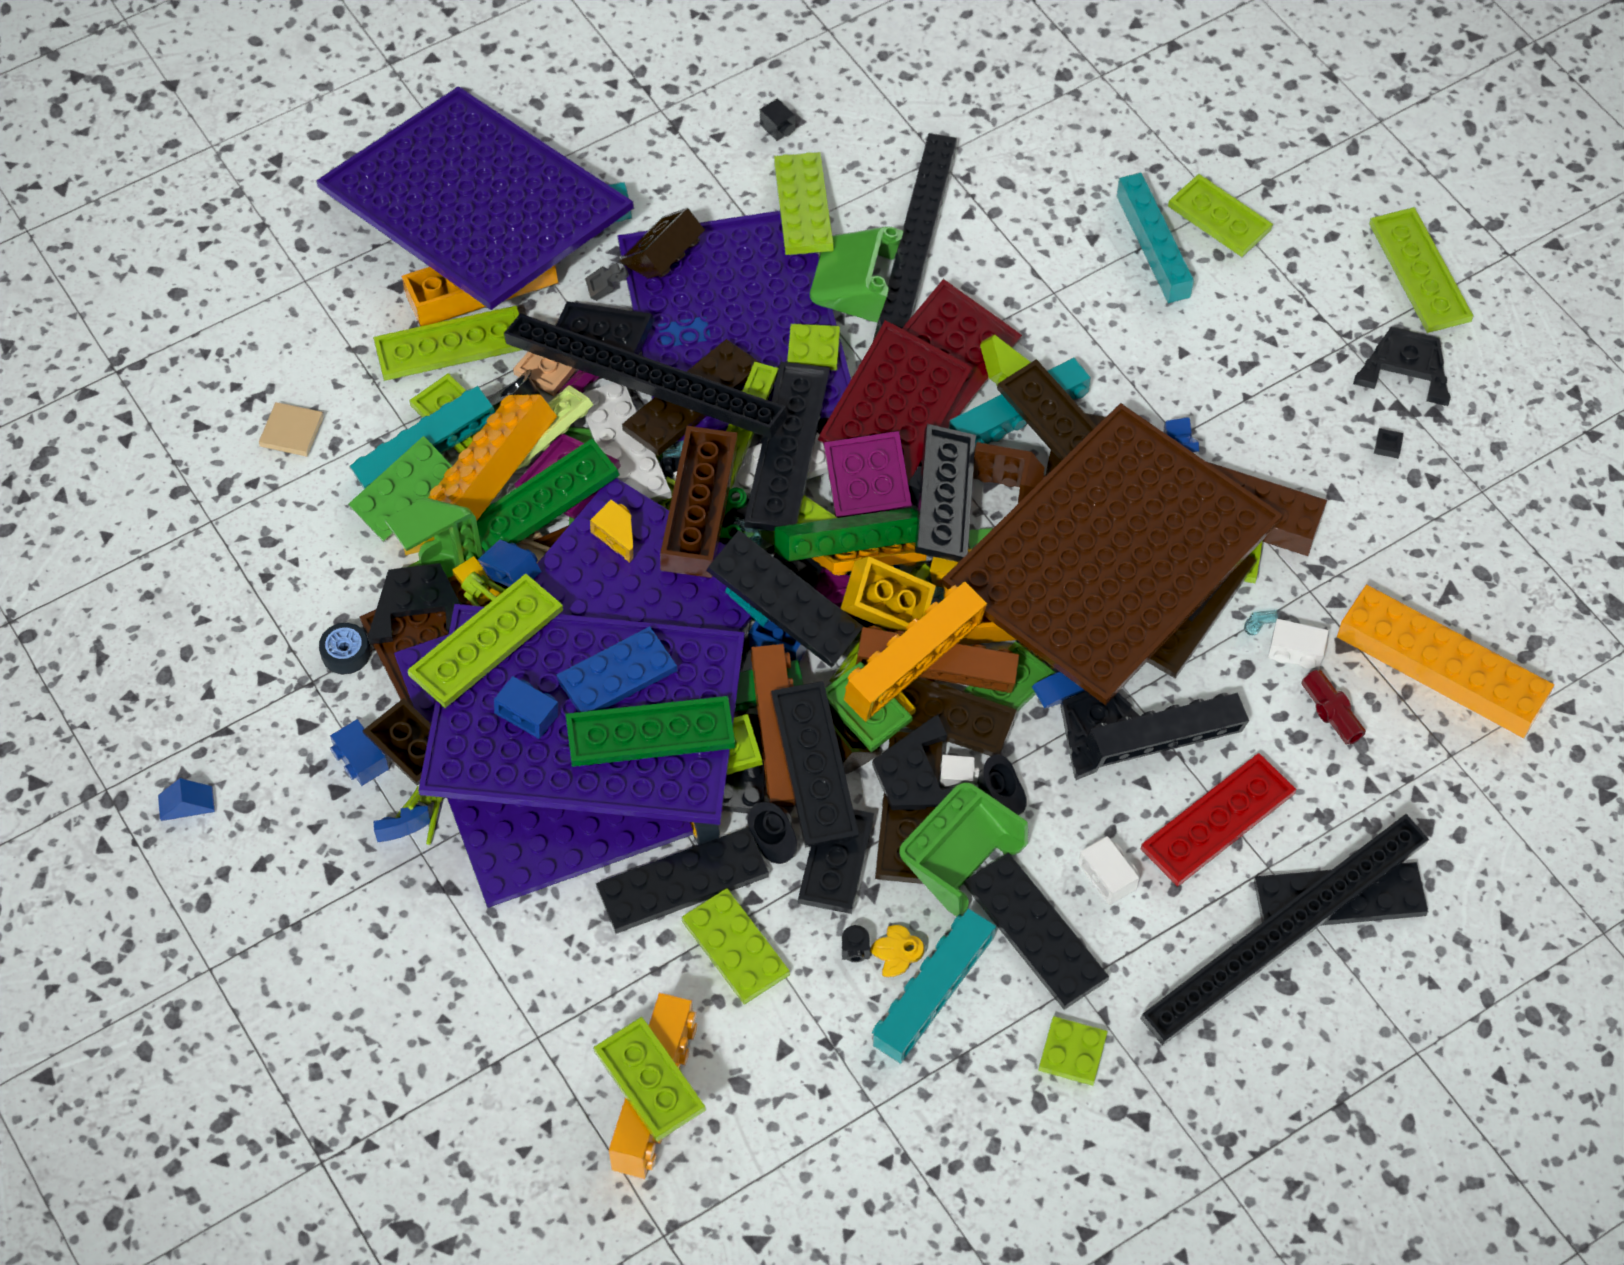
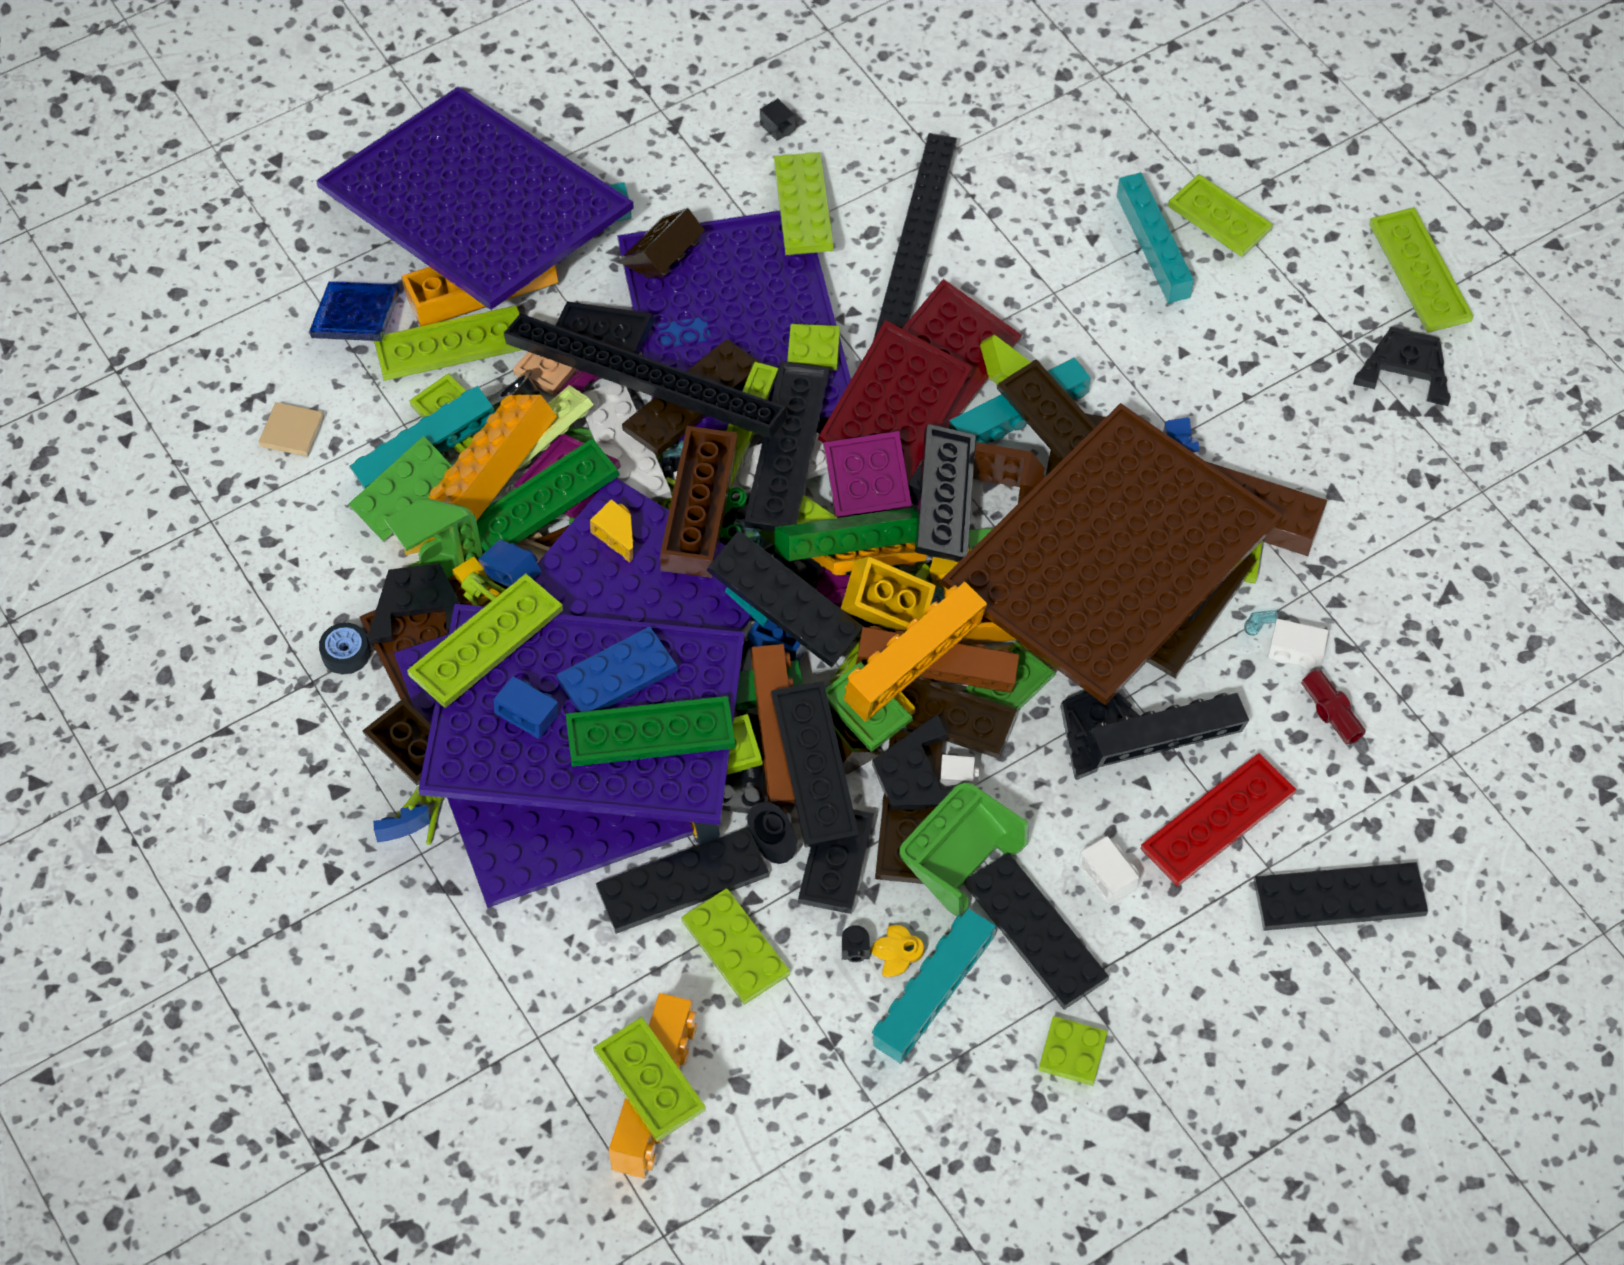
(185, 799): blue slope -> none
(354, 311): none -> clear blue plate
(359, 754): blue brick -> none
(602, 280): dark grey plate -> none
(845, 275): bright green windscreen -> none
(1001, 783): black piece -> none
(1055, 689): blue slope -> none
(1283, 929): black piece -> none
(1388, 443): black plate -> none
(1445, 661): light orange brick -> none

